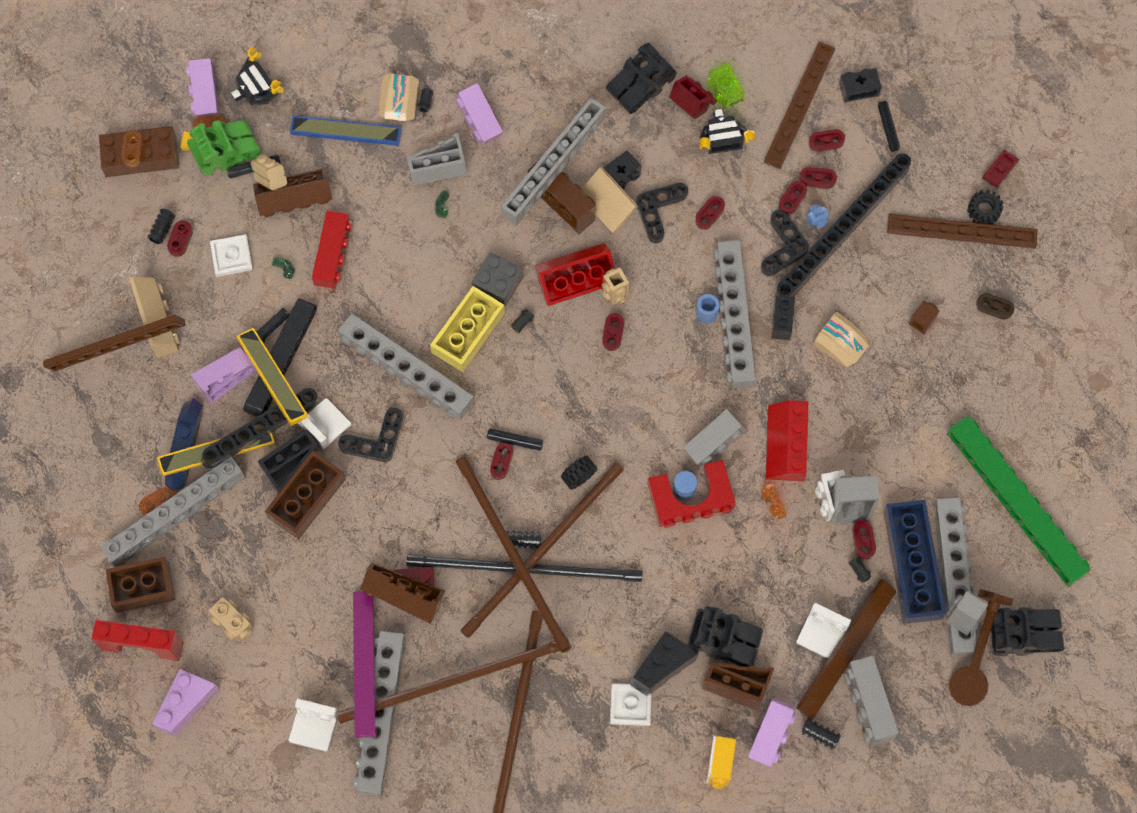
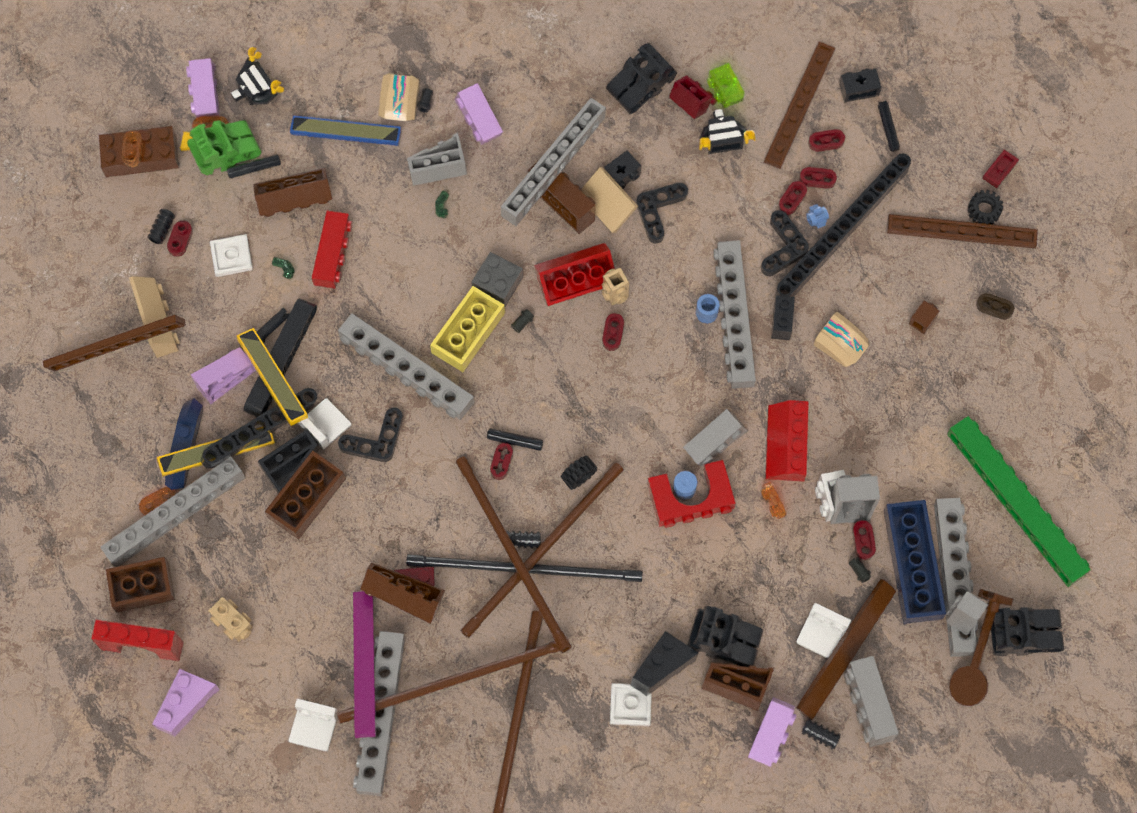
(268, 172): tan brick -> none
(709, 213): dark red plate -> none
(720, 762): yellow piece -> none

